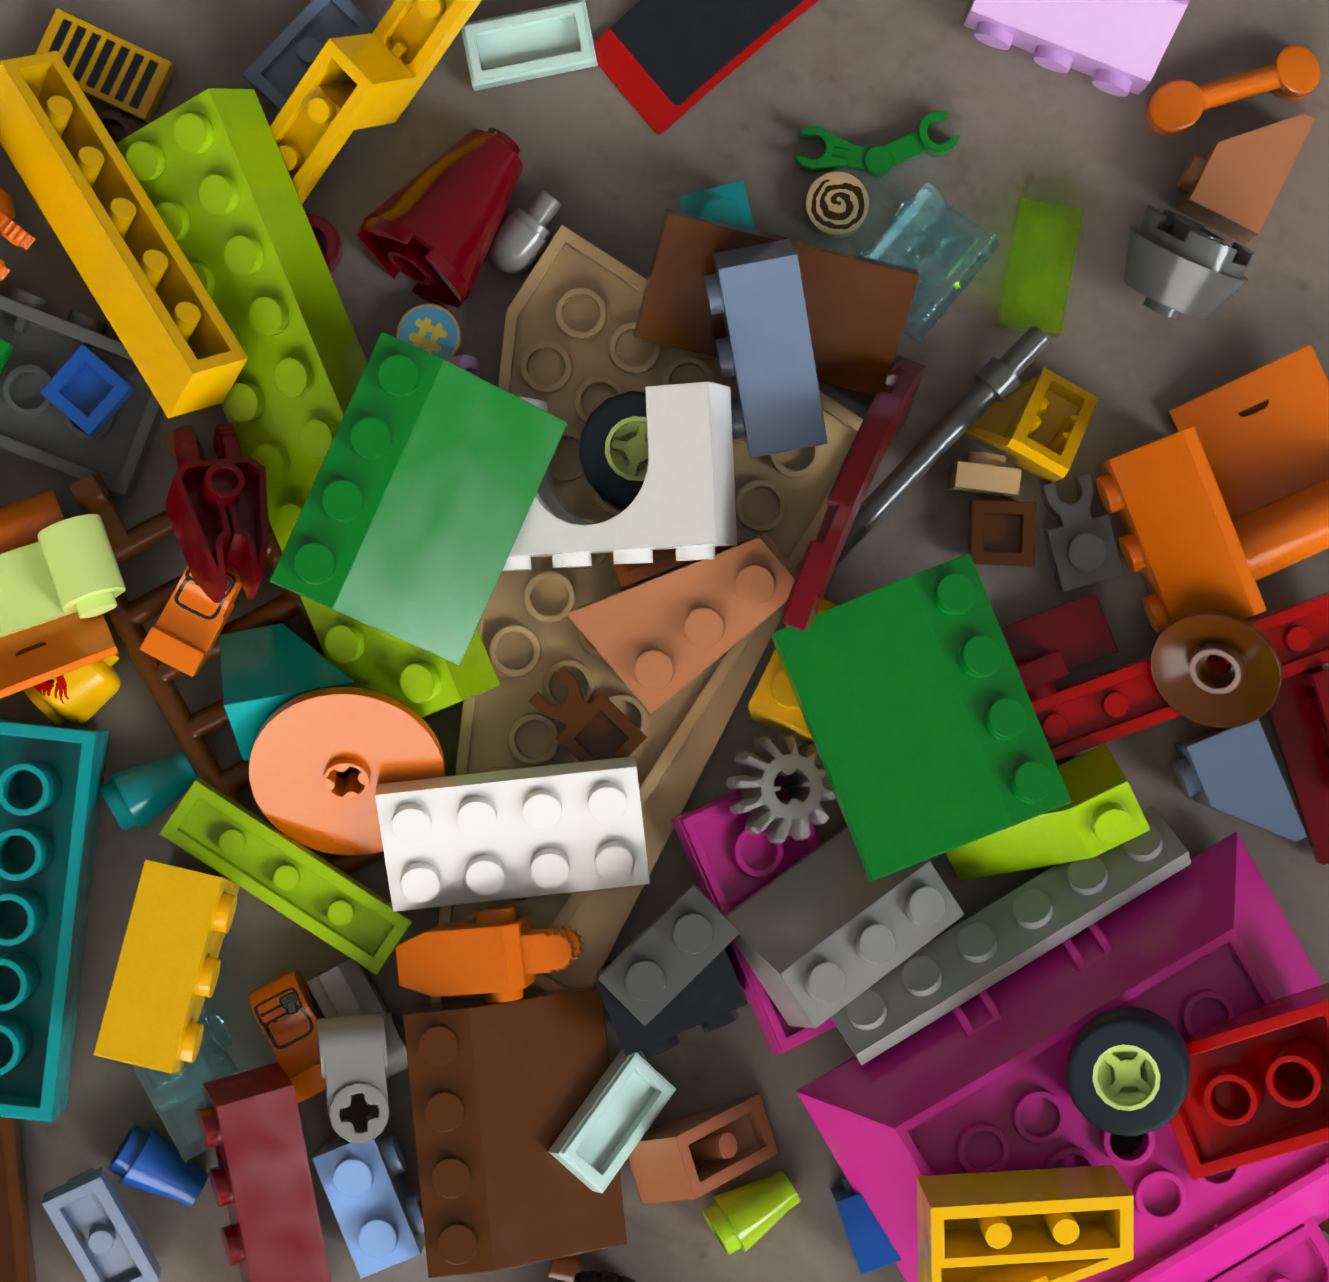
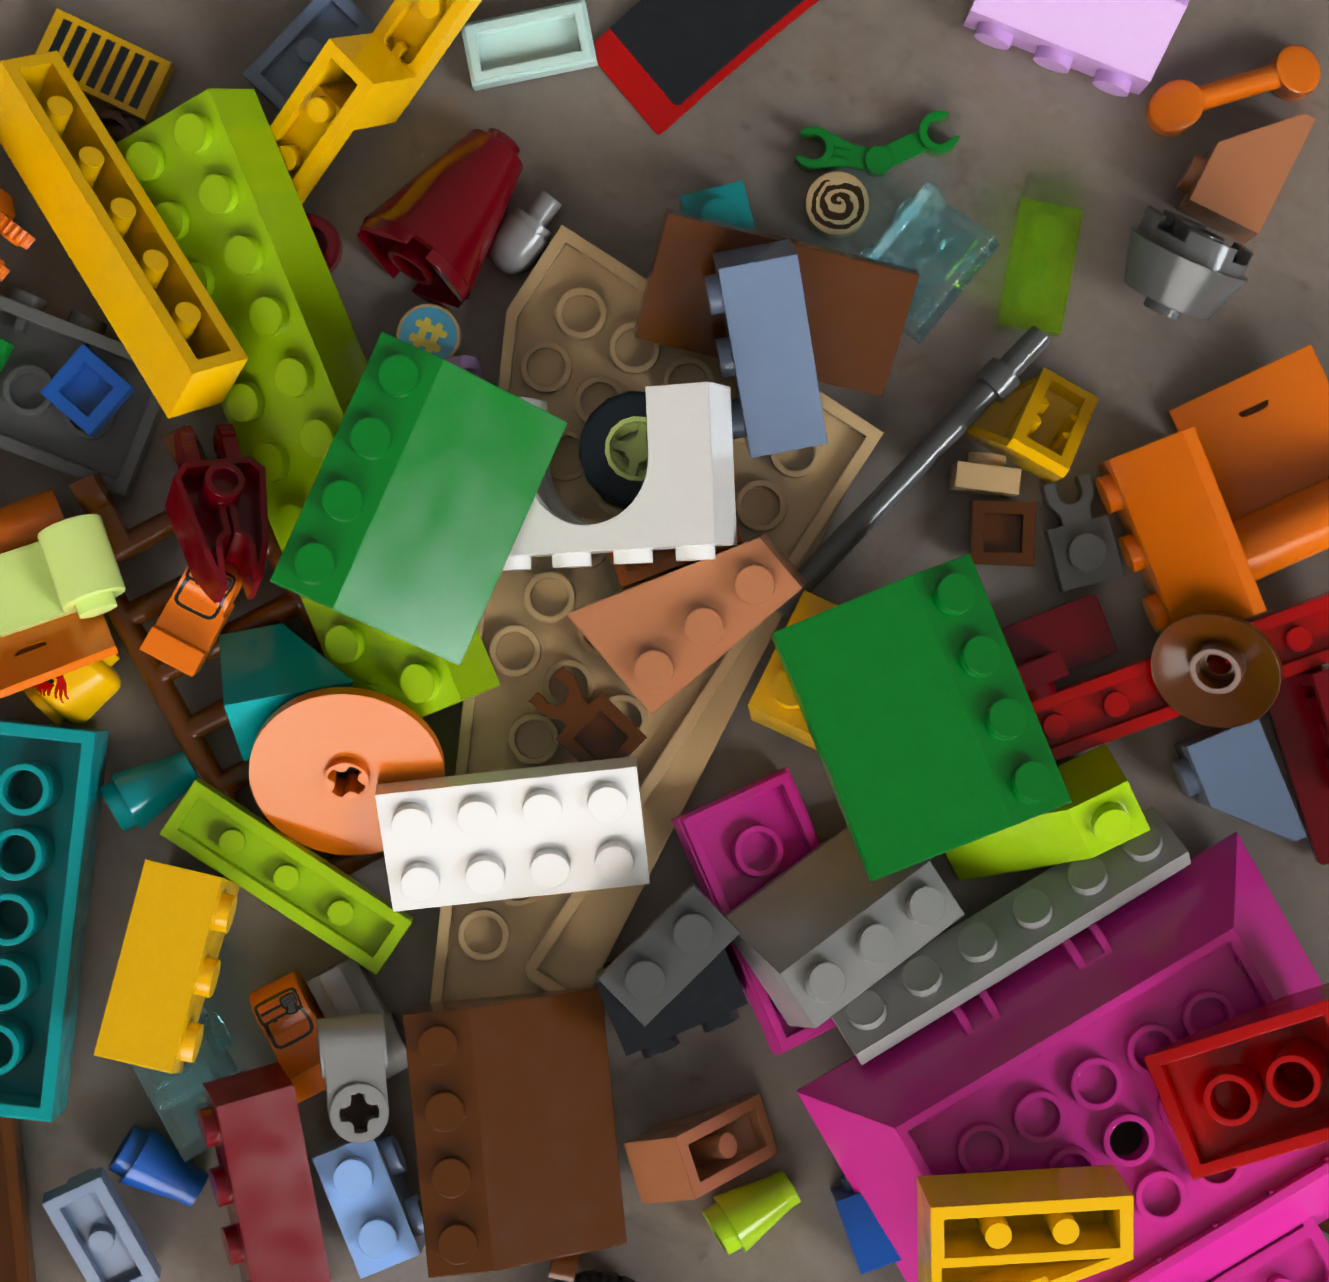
(485, 956): orange hinge -> none
(612, 1120): light aqua tile -> none
(758, 789): light grey gear -> none
(866, 452): dark red tile -> none
(1116, 1091): black wheel -> none

